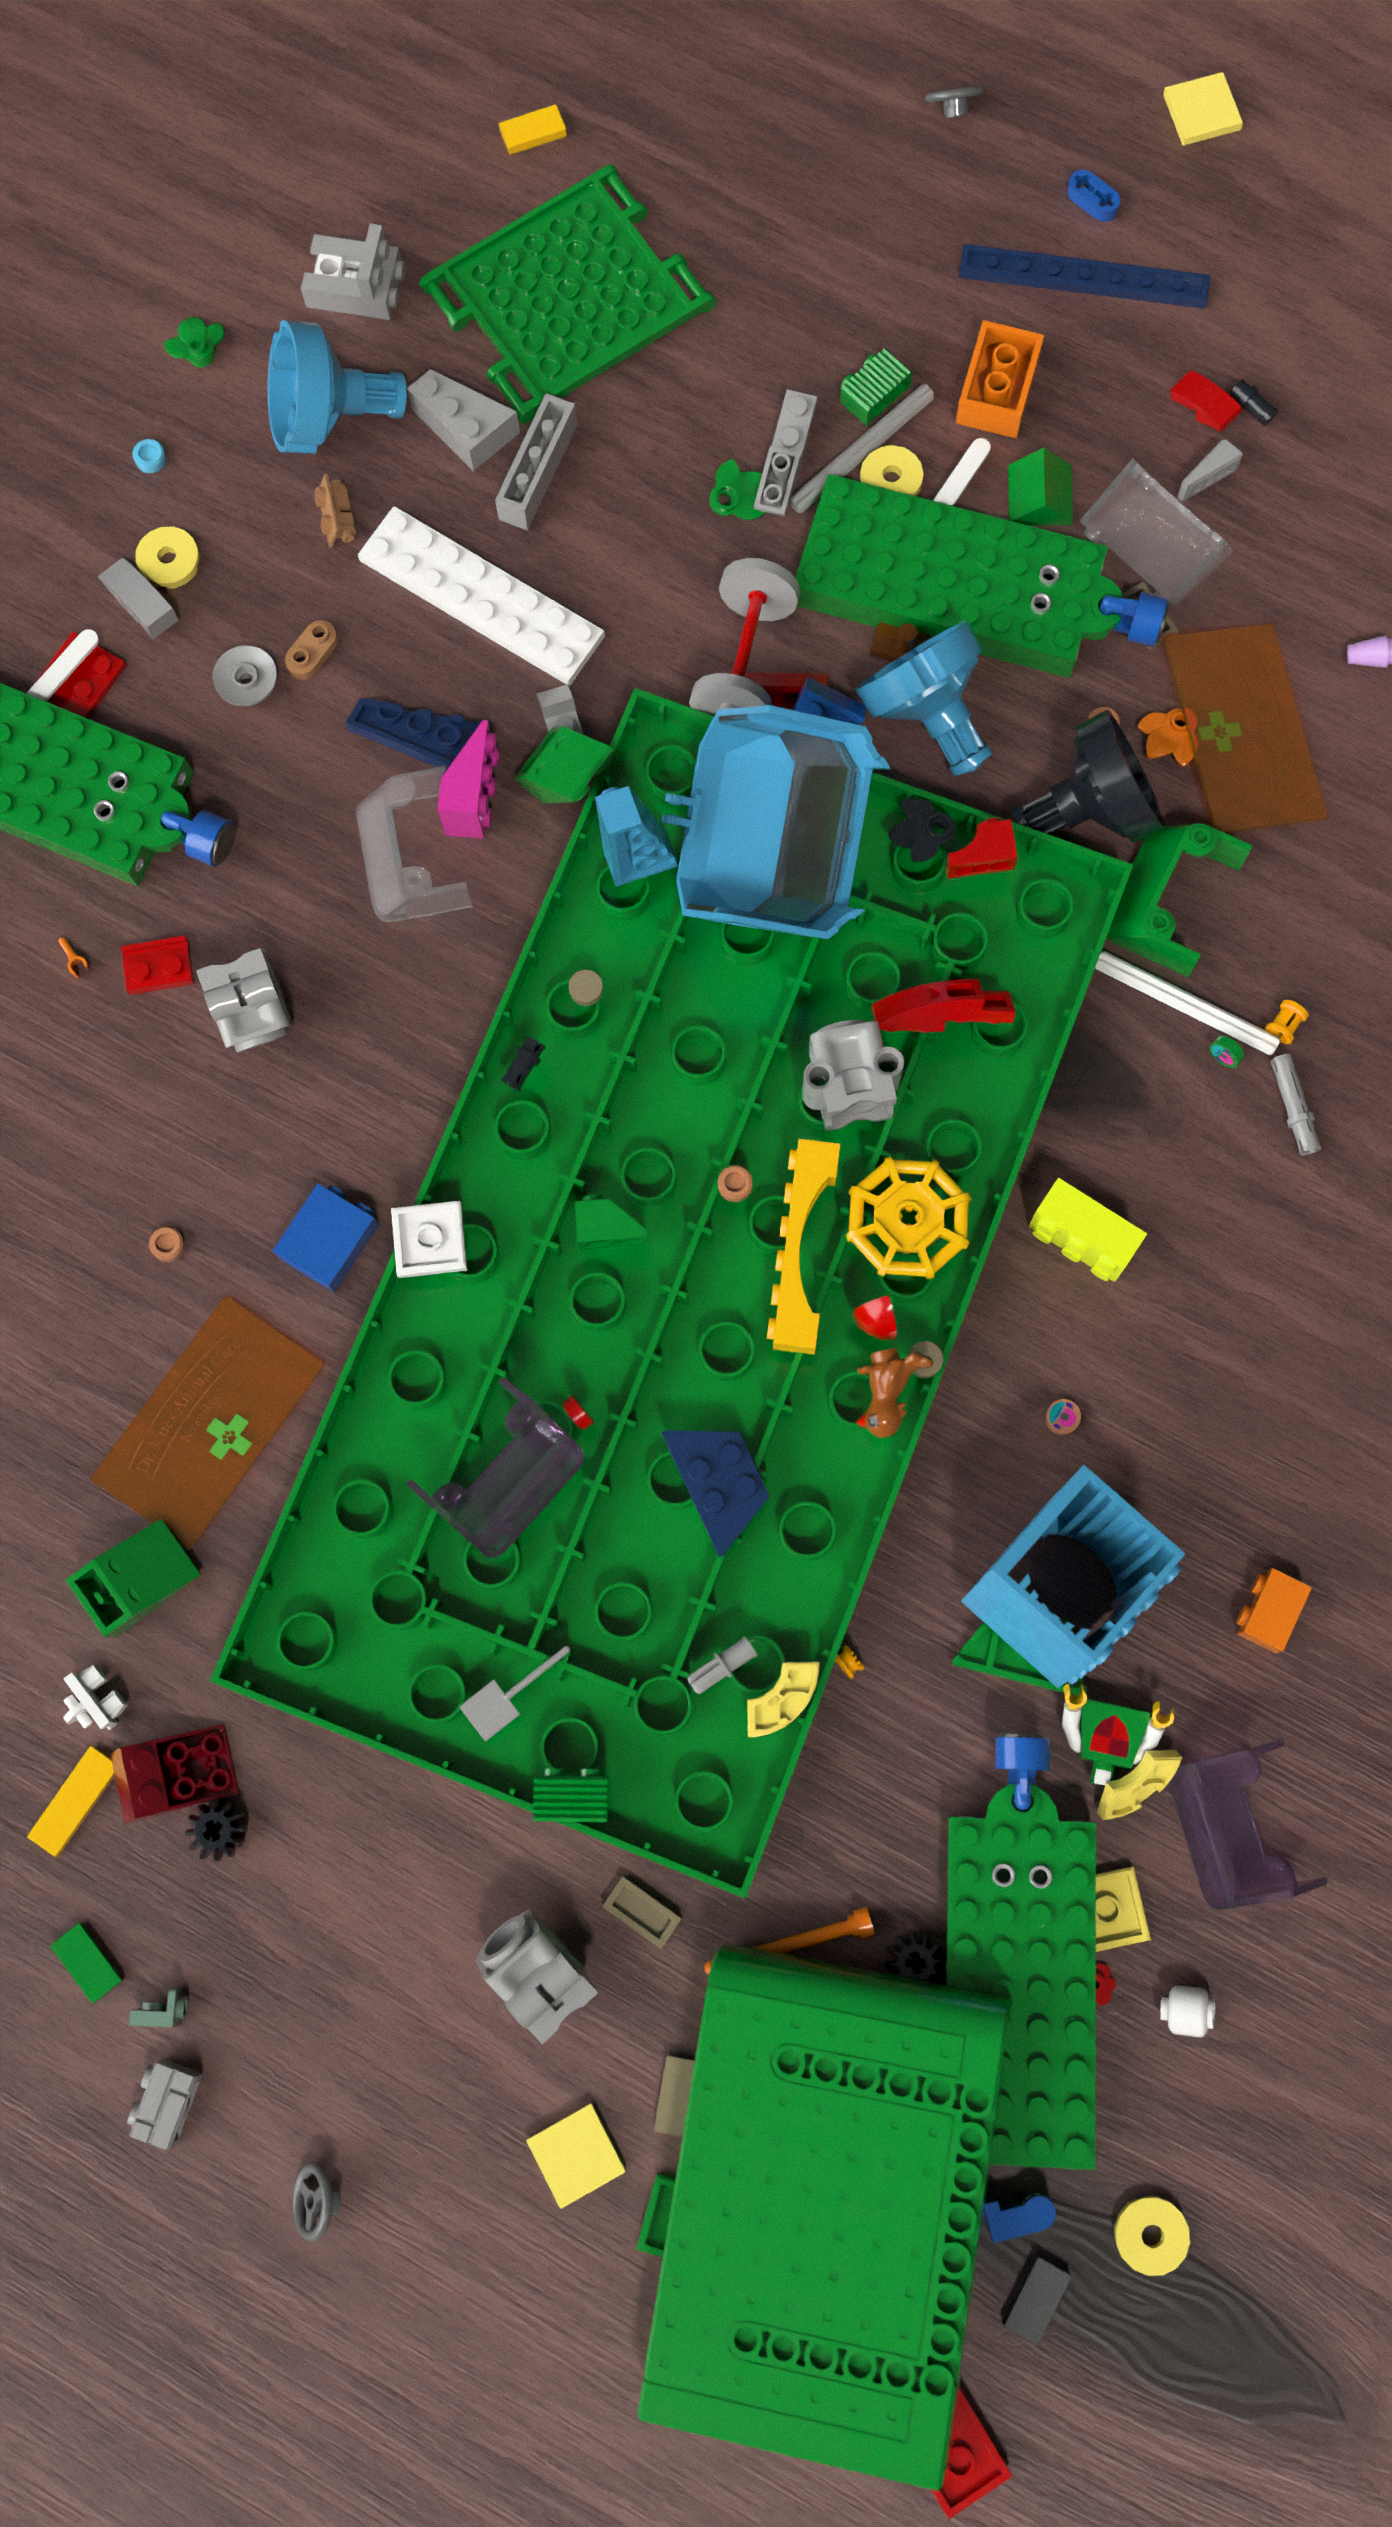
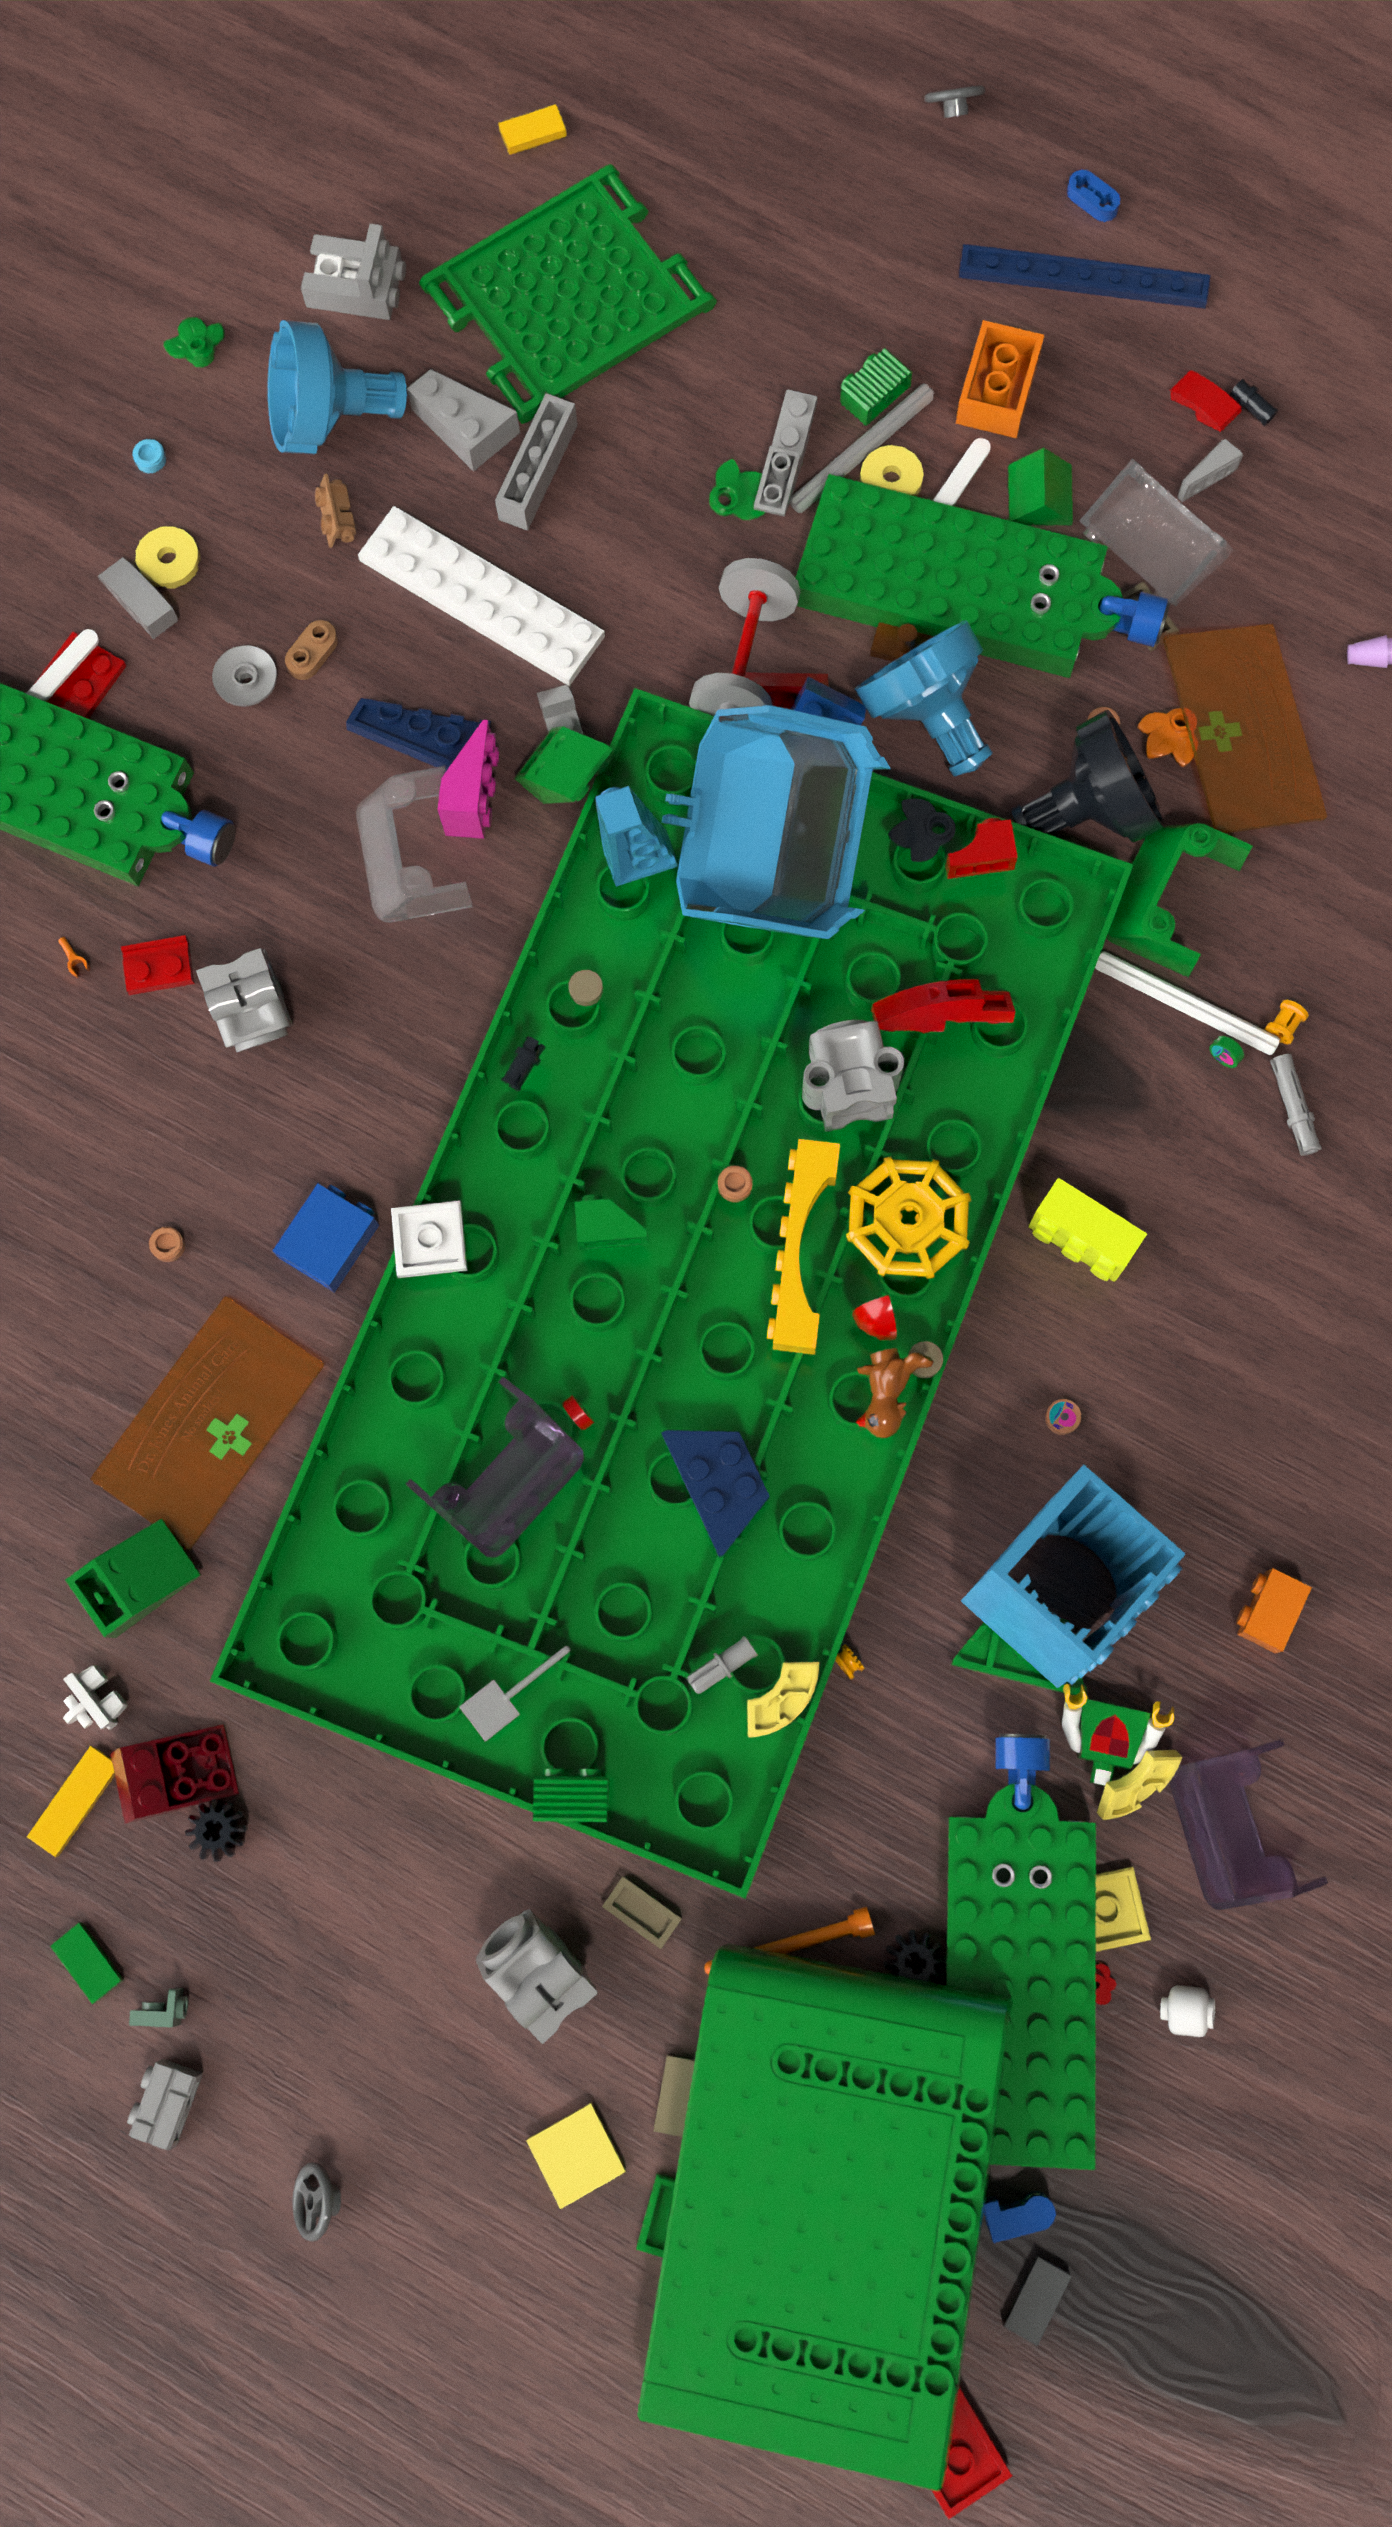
(1174, 2240): light yellow tile -> none
(1202, 108): light yellow tile -> none

